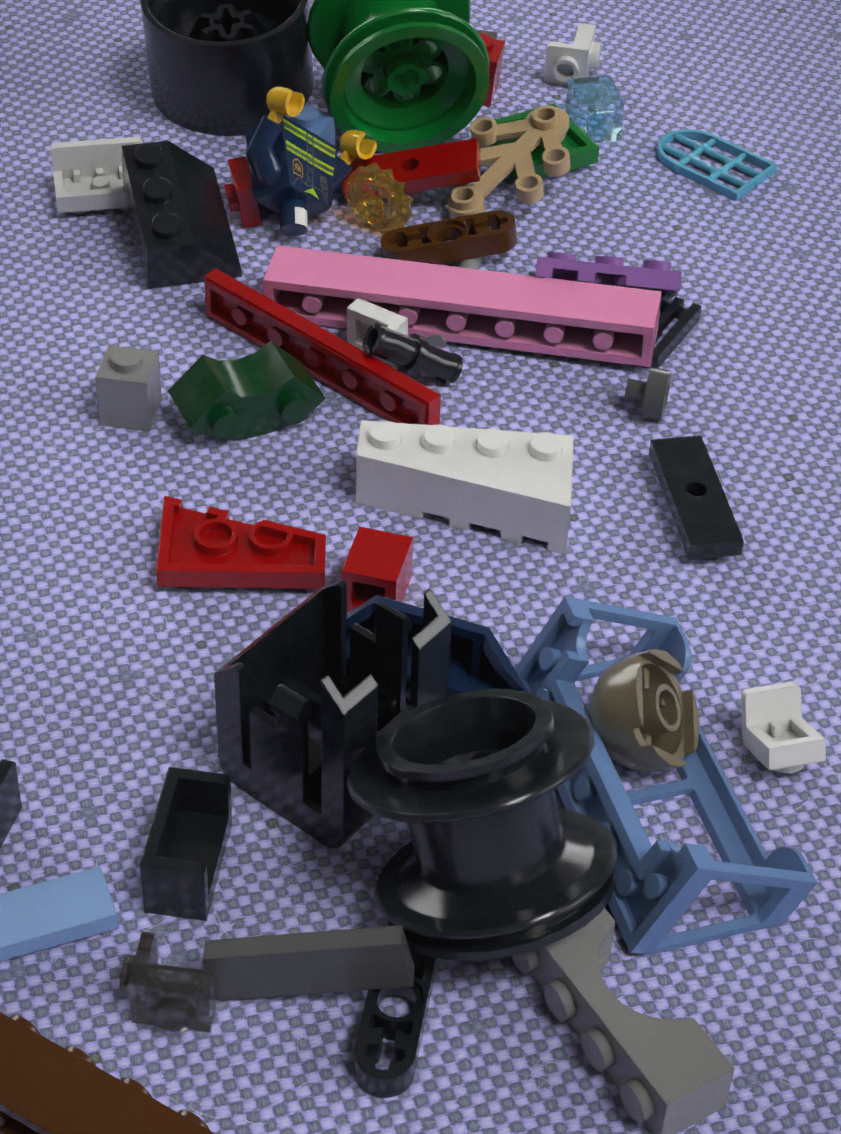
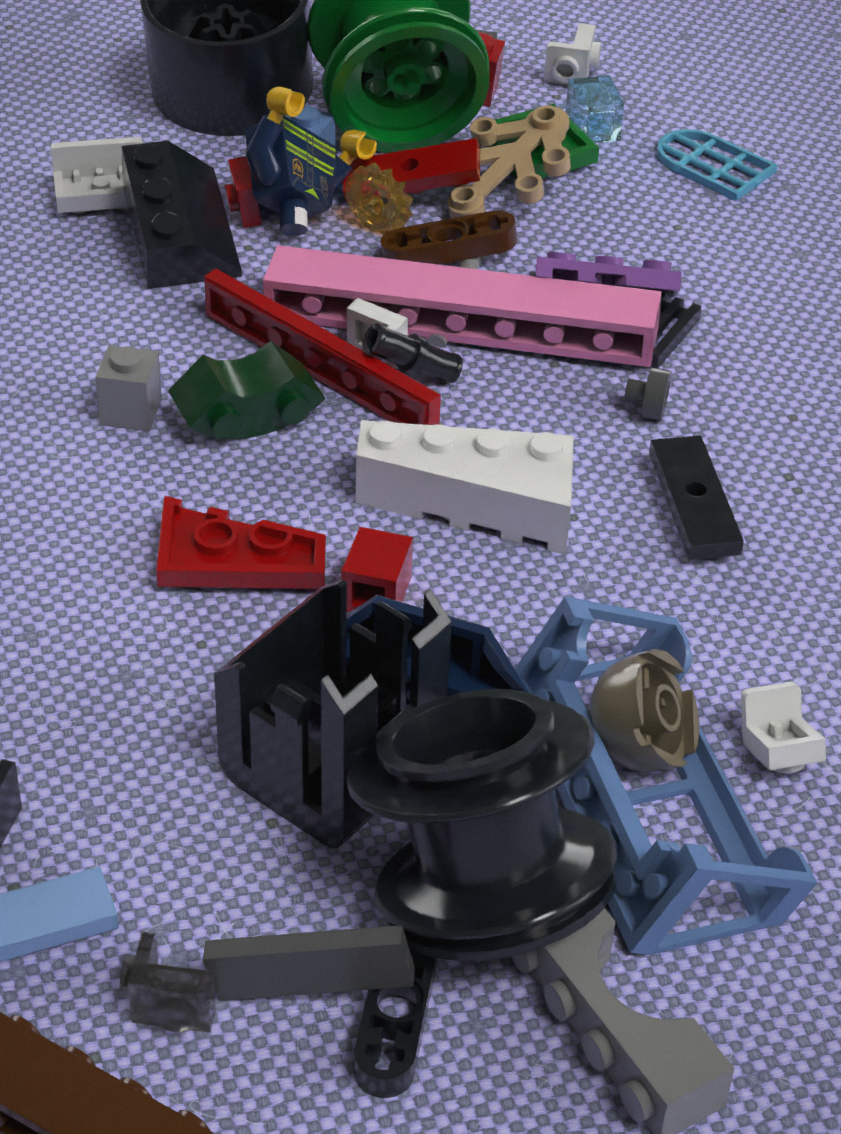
(186, 844): black panel -> none

